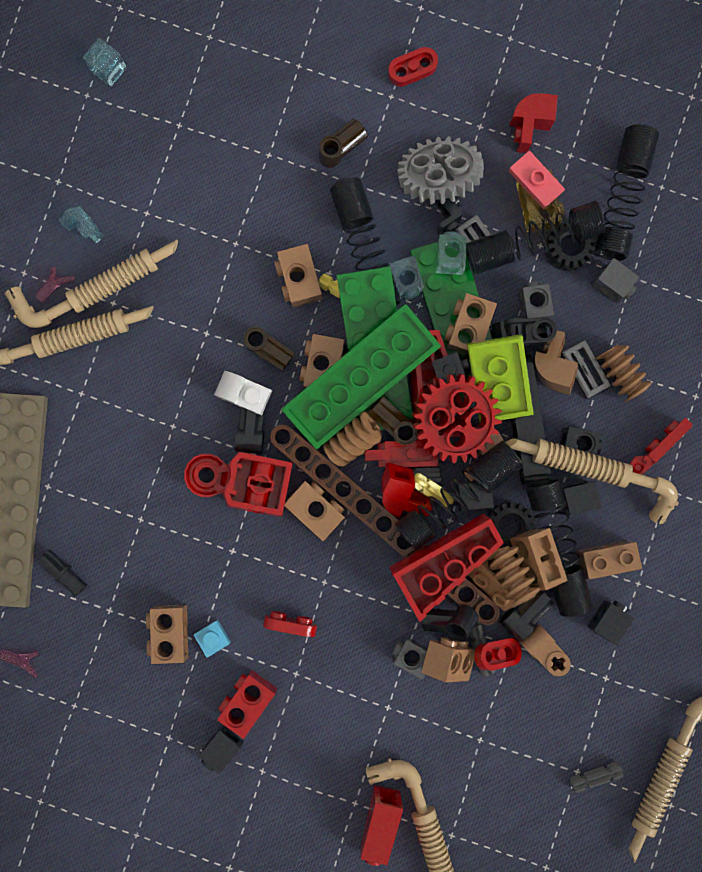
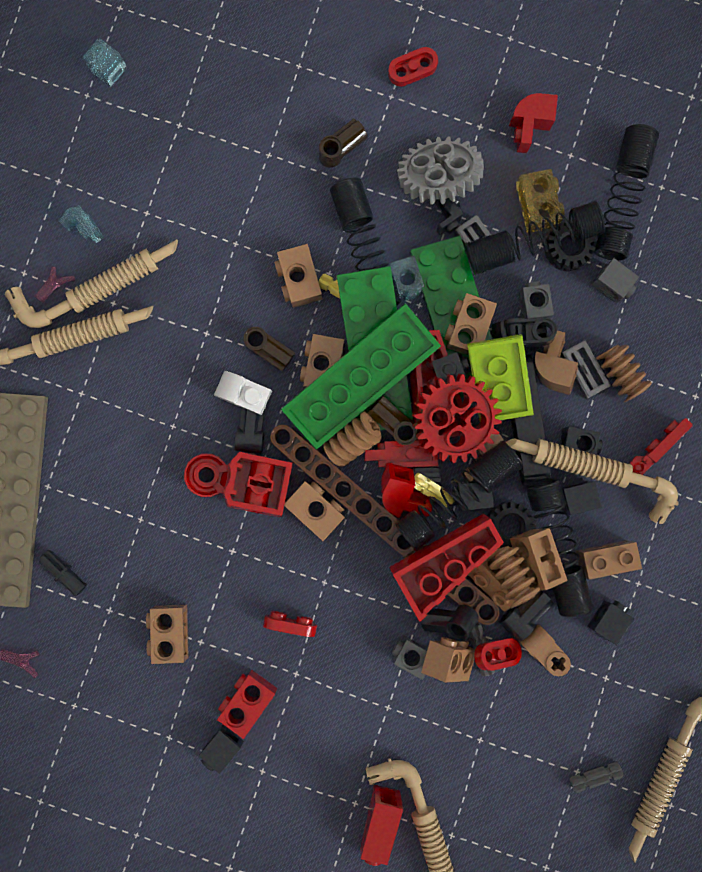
(212, 638): medium azure plate -> none
(448, 264): clear light blue brick -> none
(536, 180): coral plate -> none

